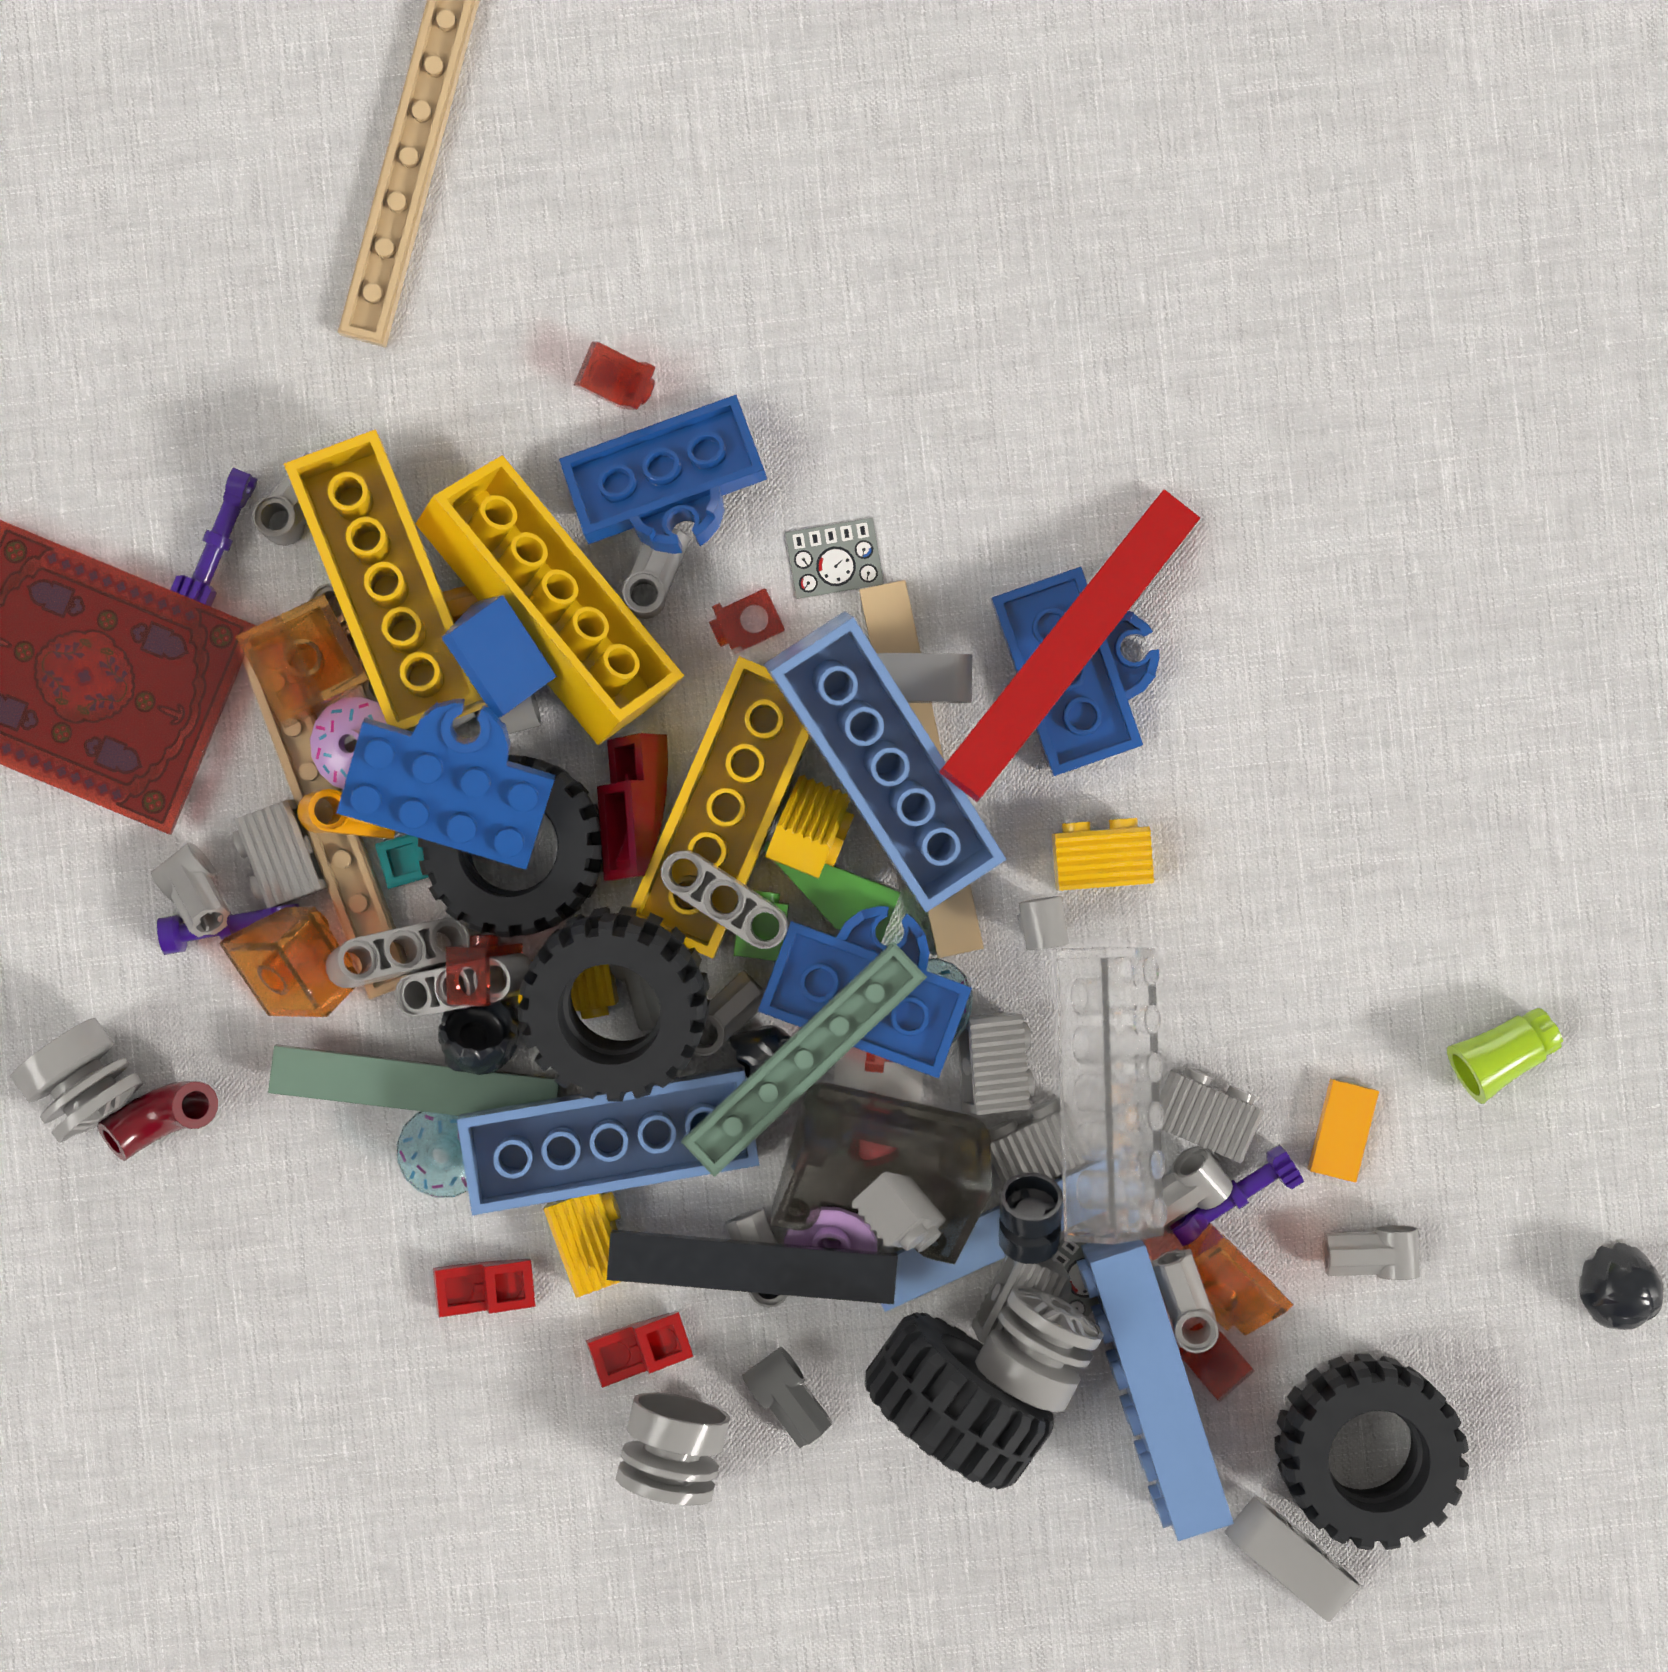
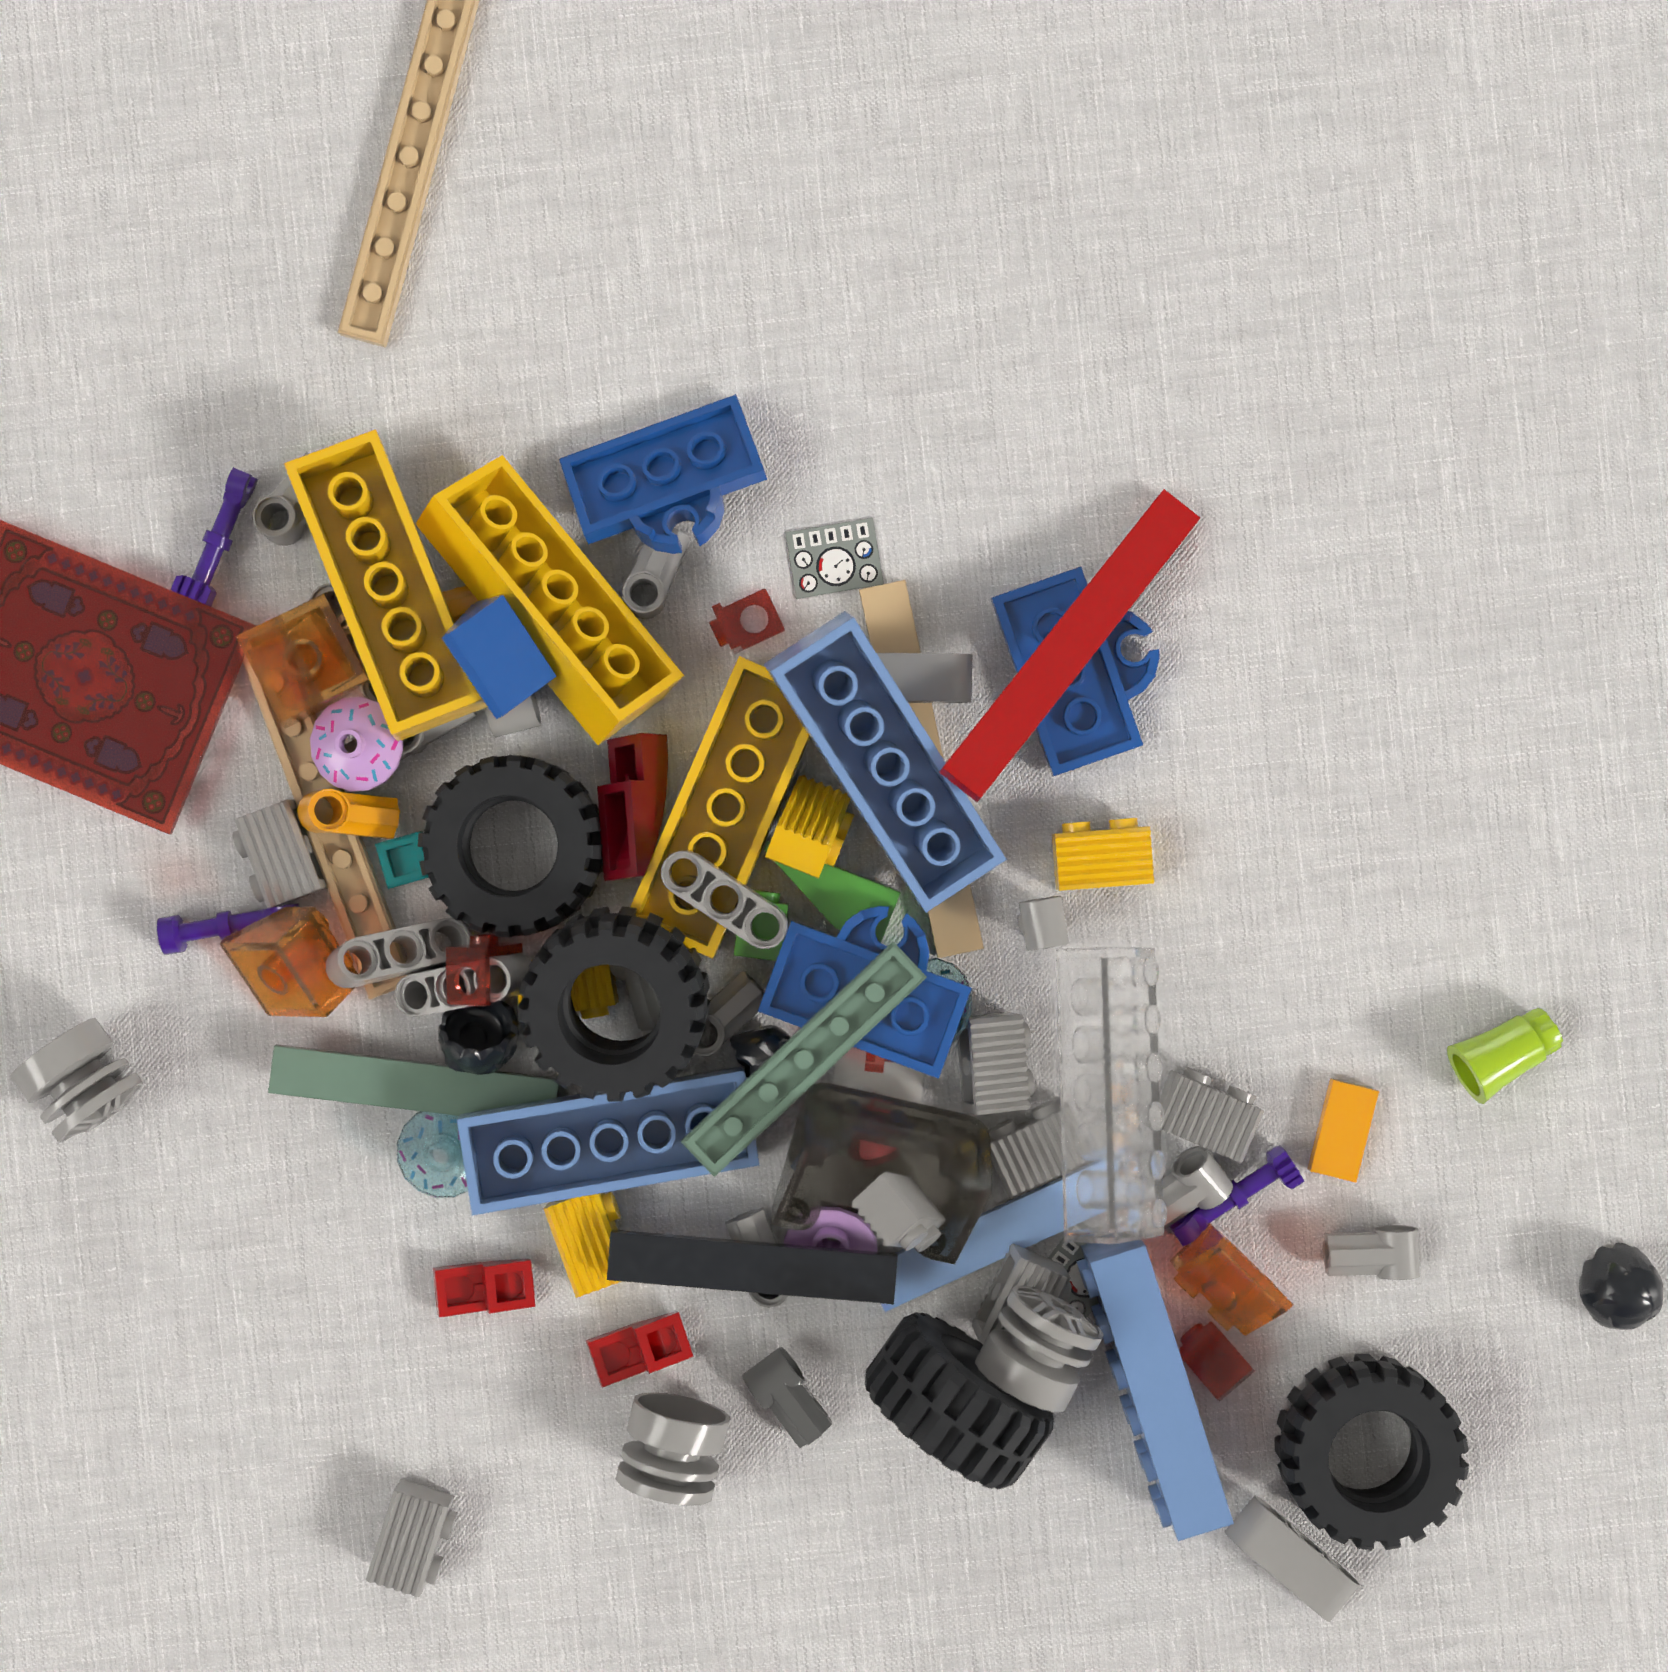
(157, 1115): dark red cylinder -> none
(189, 884): light grey piece -> none
(411, 1537): none -> light grey brick
(448, 785): blue plate -> none
(615, 377): clear red bracket -> none
(1030, 1218): black wheel -> none
(1185, 1299): light grey piece -> none

